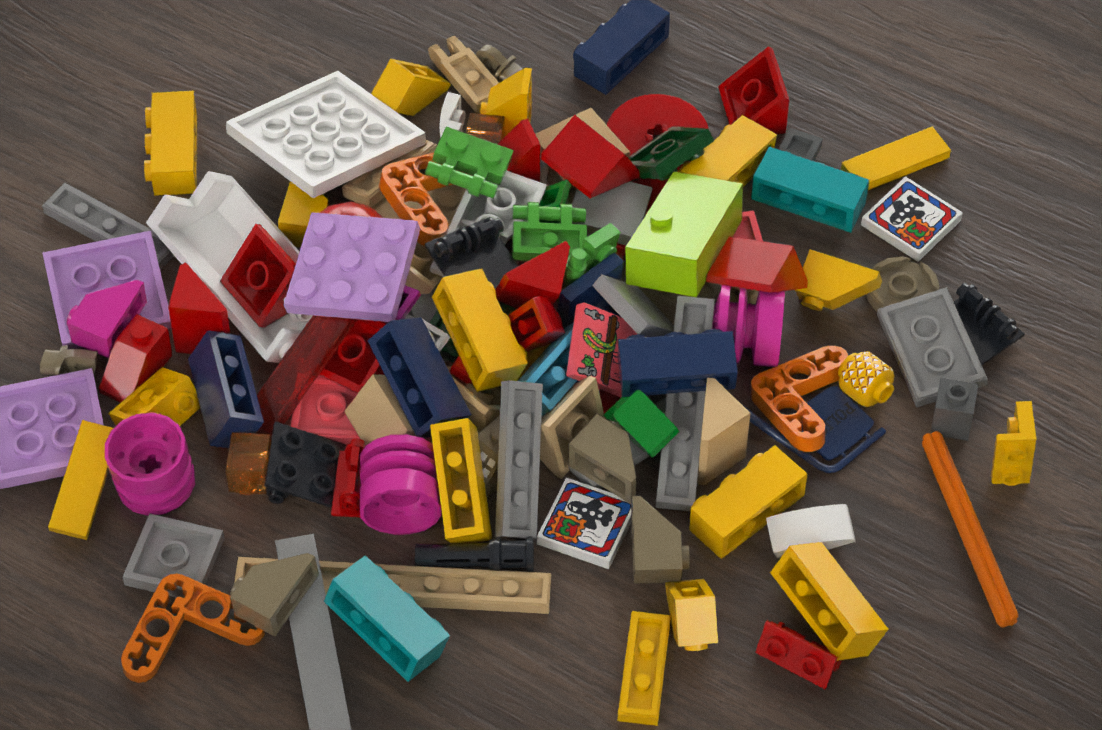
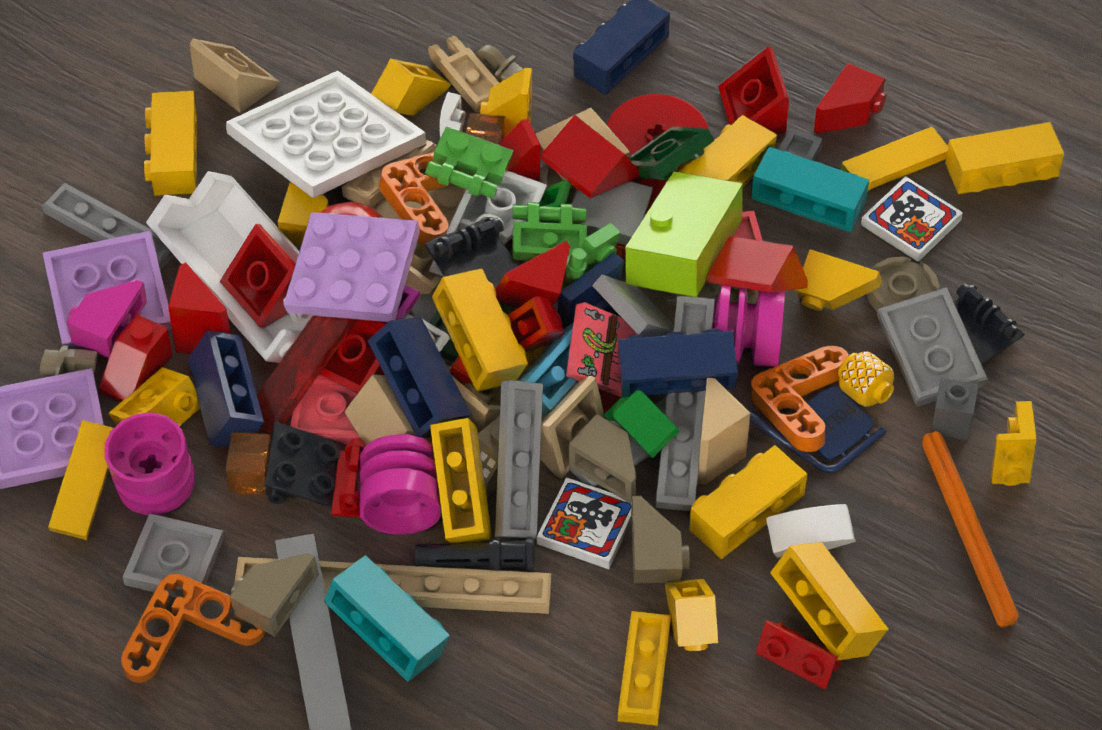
(230, 74): none -> tan slope
(850, 100): none -> red slope
(1004, 158): none -> yellow brick

